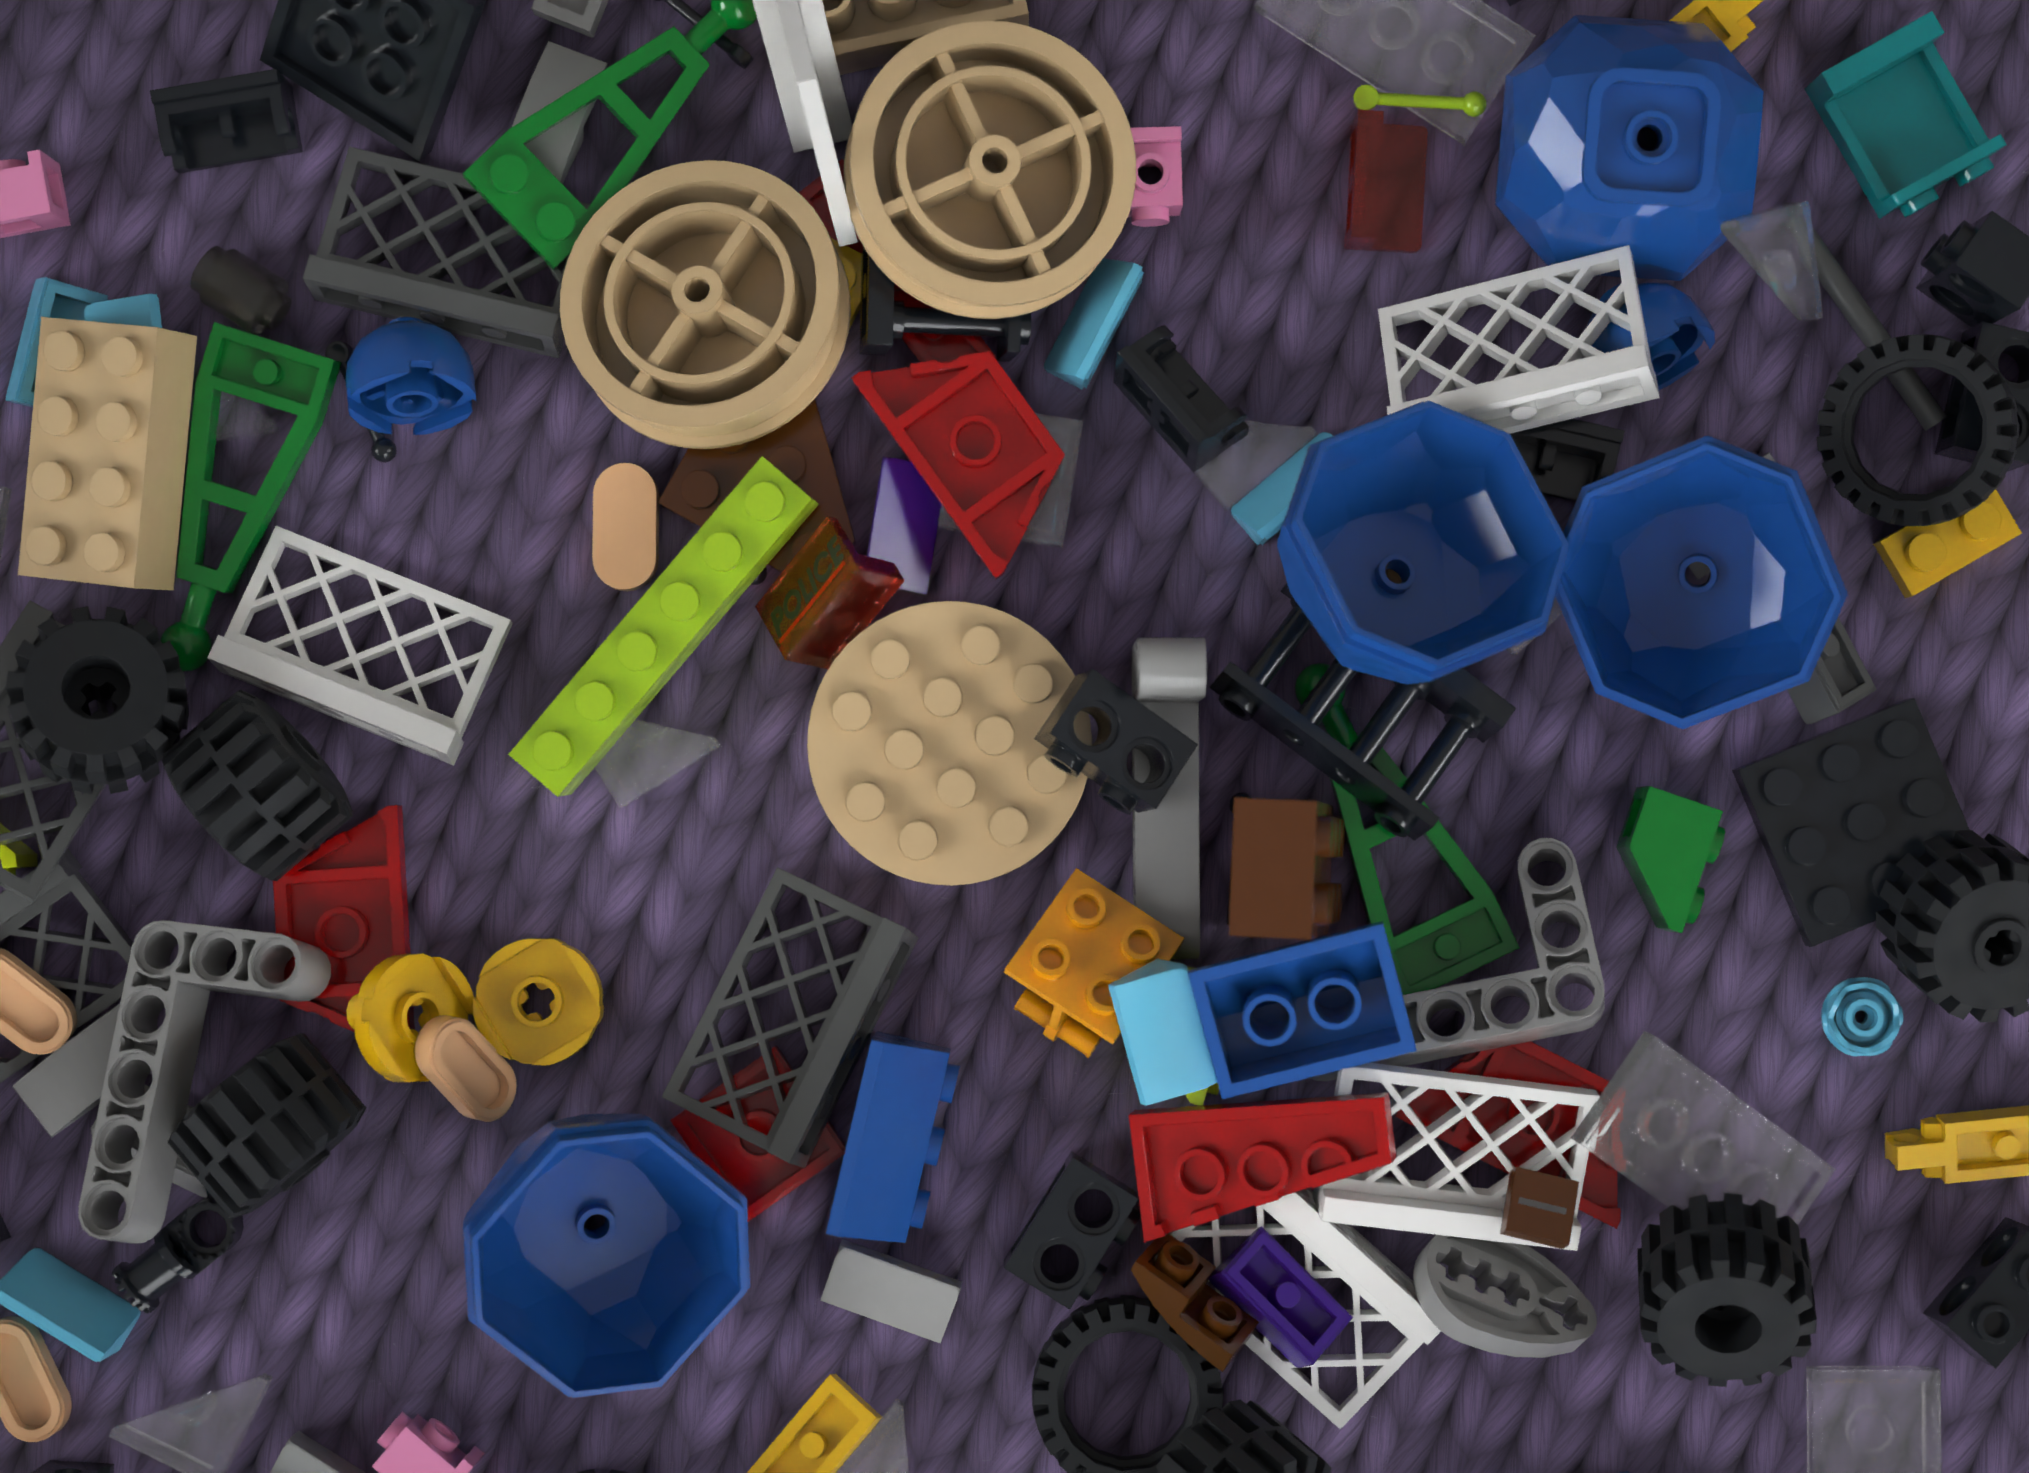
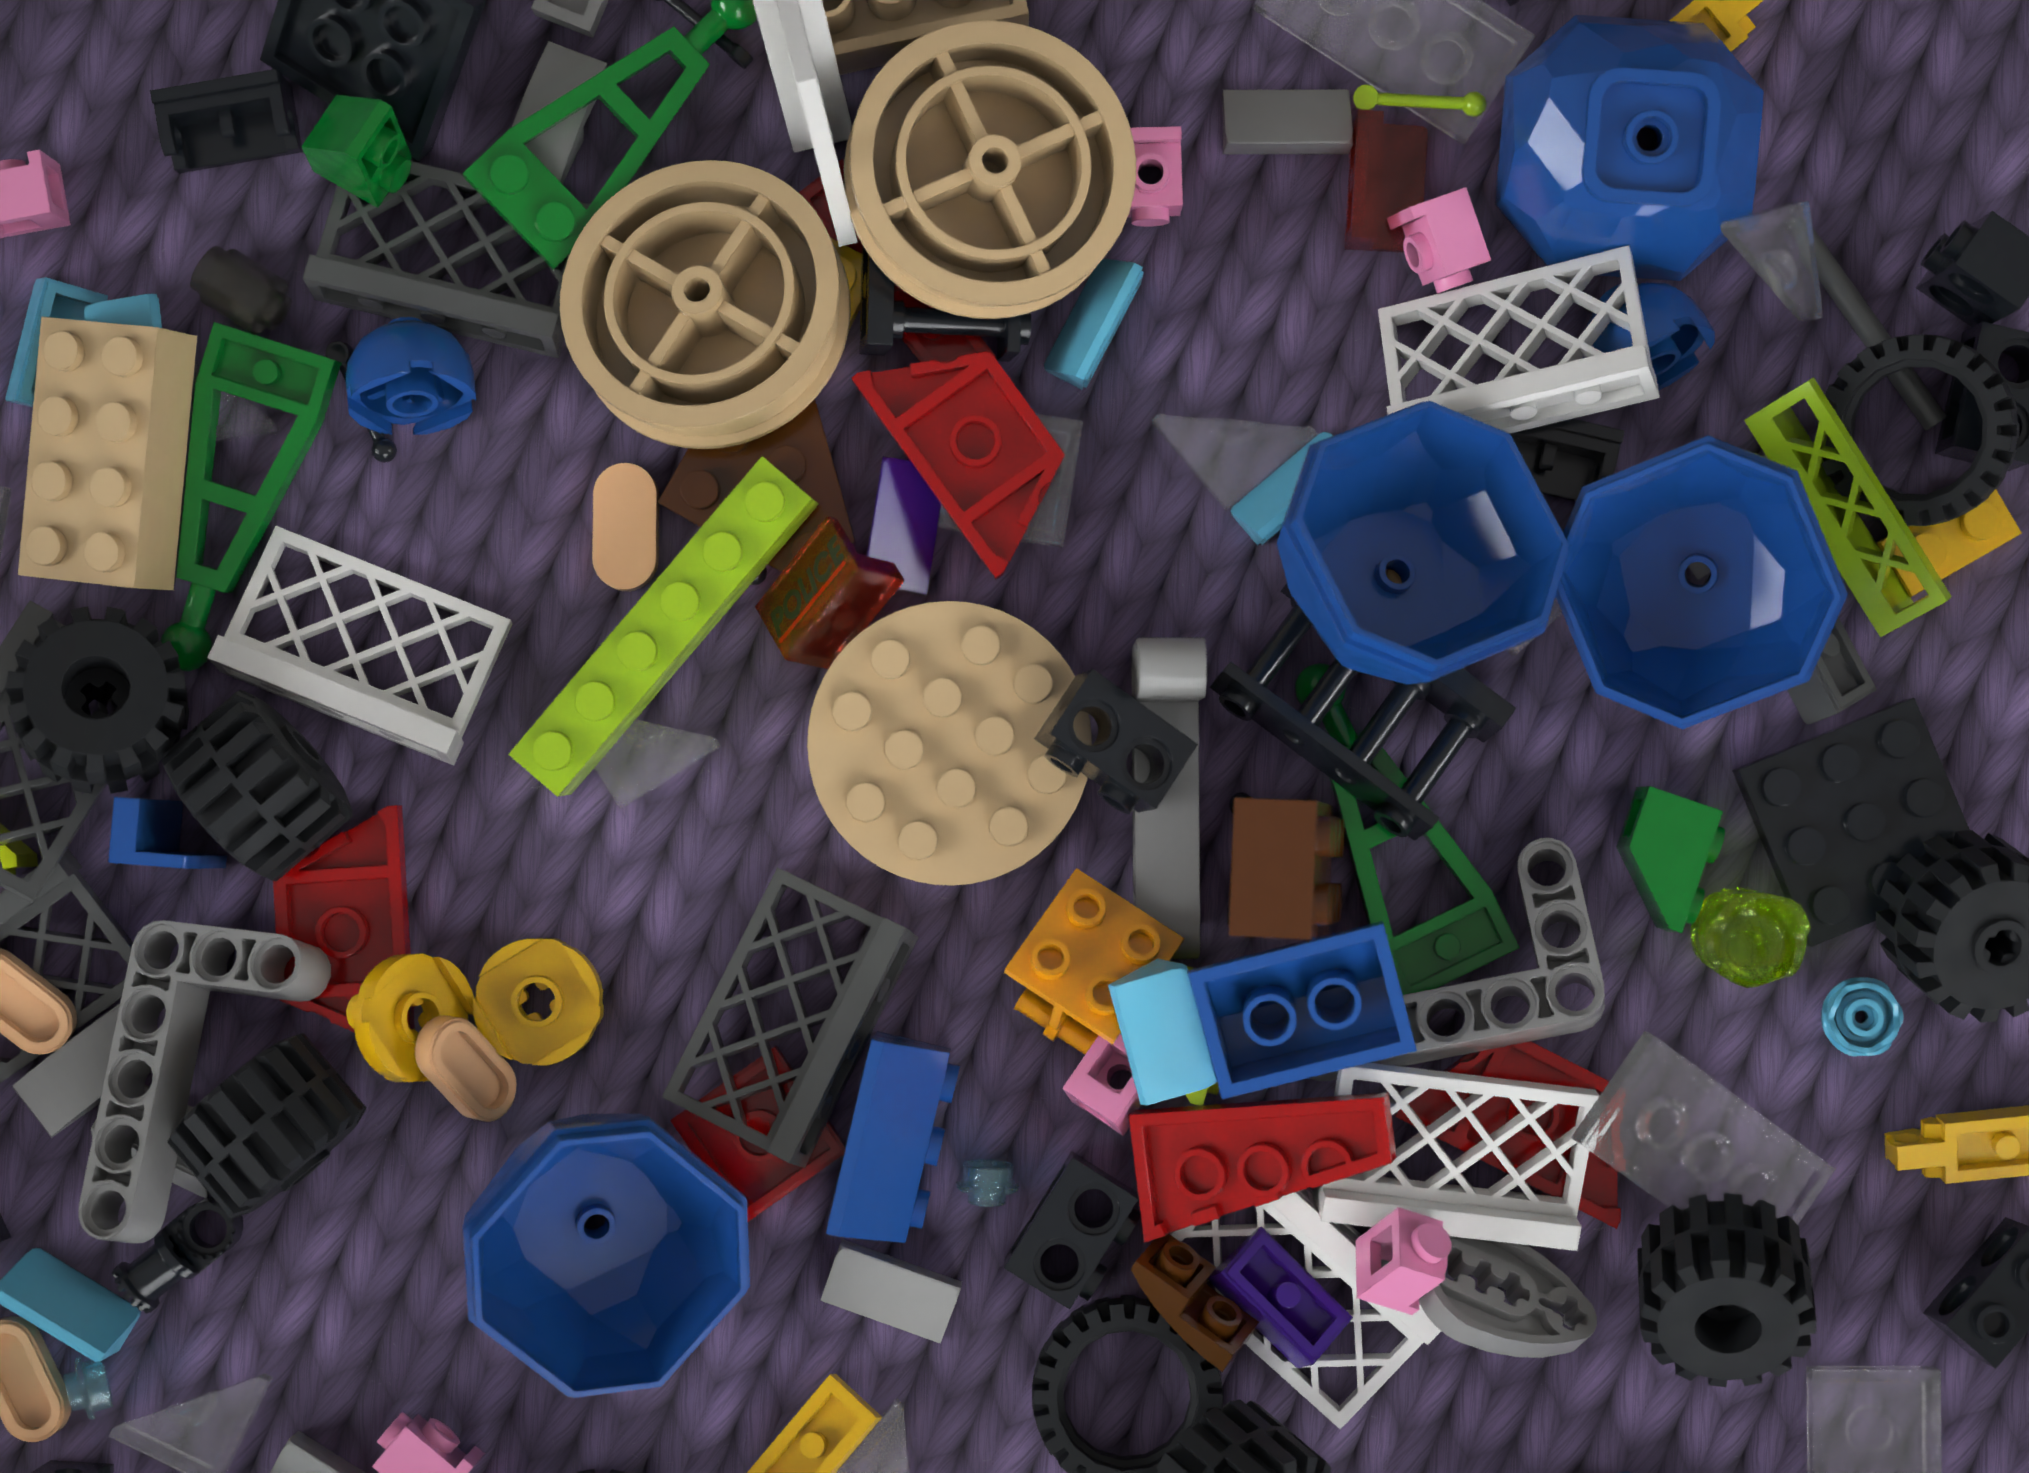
(88, 1387): none -> clear light blue plate
(150, 833): none -> blue panel
(360, 148): none -> green slope
(987, 1181): none -> clear light blue plate
(1091, 1087): none -> bright pink brick
(1177, 399): black hinge -> none
(1287, 122): none -> light grey slope
(1416, 1258): none -> bright pink brick
(1442, 239): none -> bright pink brick
(1539, 1207): reddish brown tile -> none
(1750, 935): none -> clear neon green hair
(1854, 550): none -> lime fence
(1902, 120): teal panel -> none

